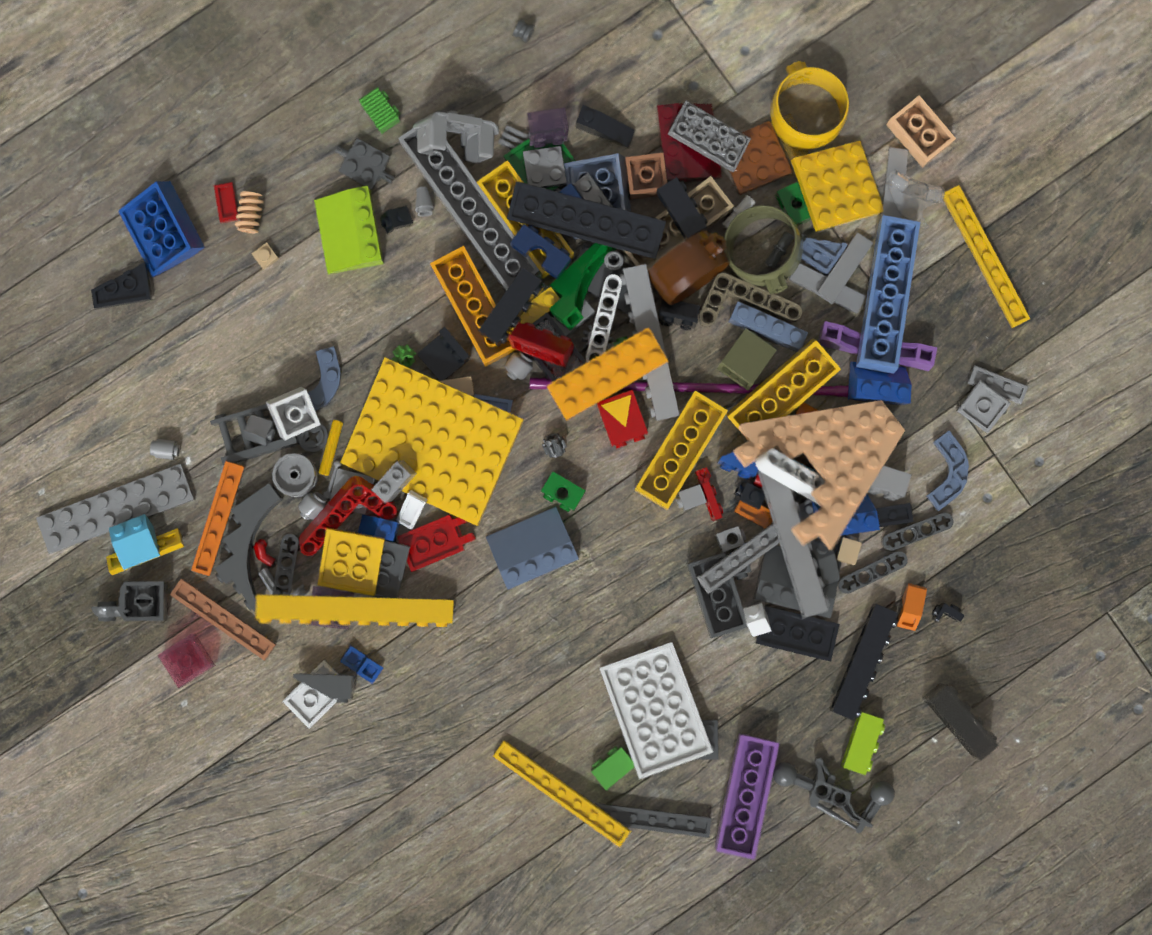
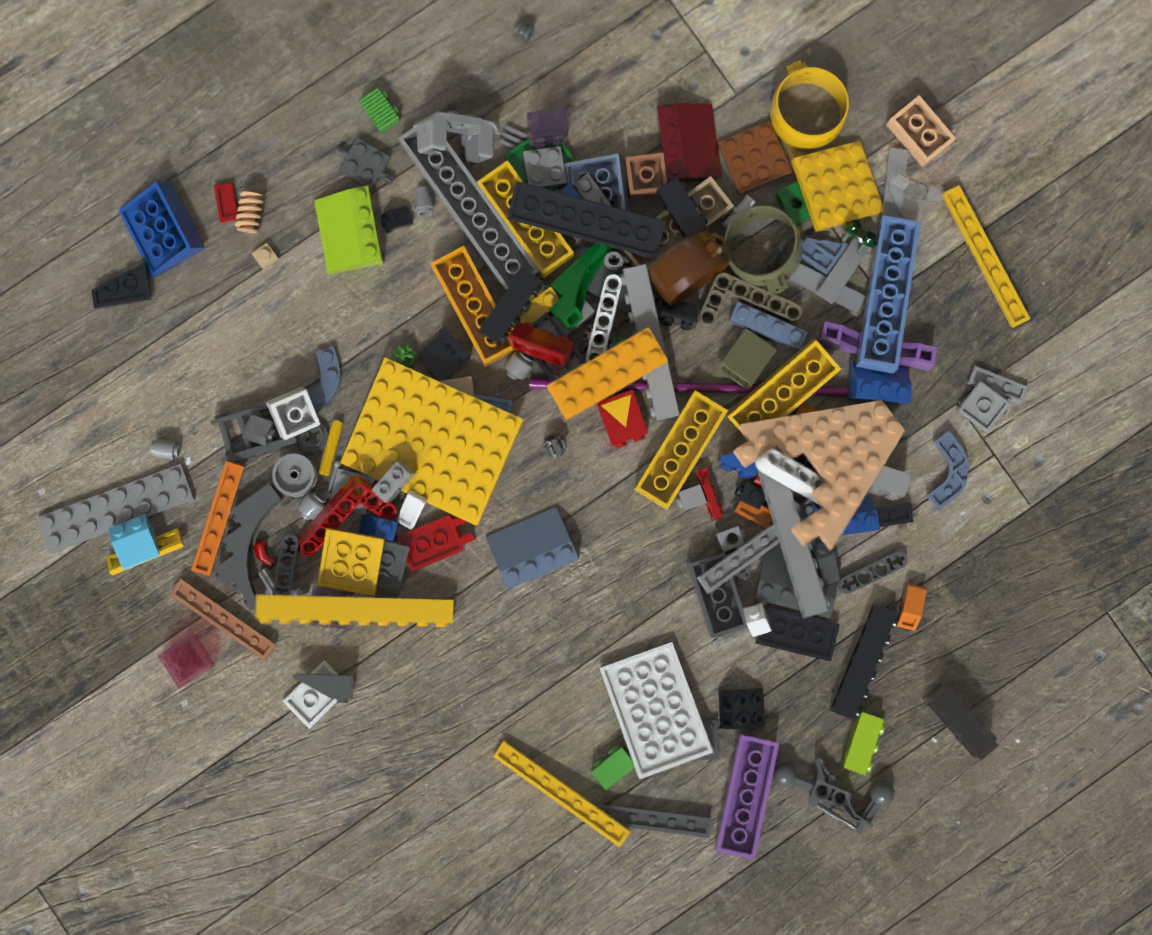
(137, 603): dark grey brick -> none
(361, 664): blue slope -> none
(529, 240): dark blue arch -> none
(556, 482): green brick -> none
(604, 126): black slope -> none
(709, 136): light grey tile -> none
(741, 708): none -> black bracket
(848, 550): tan brick -> none
(865, 238): none -> dark green plate
(917, 532): dark grey beam -> none
(951, 611): black bracket -> none

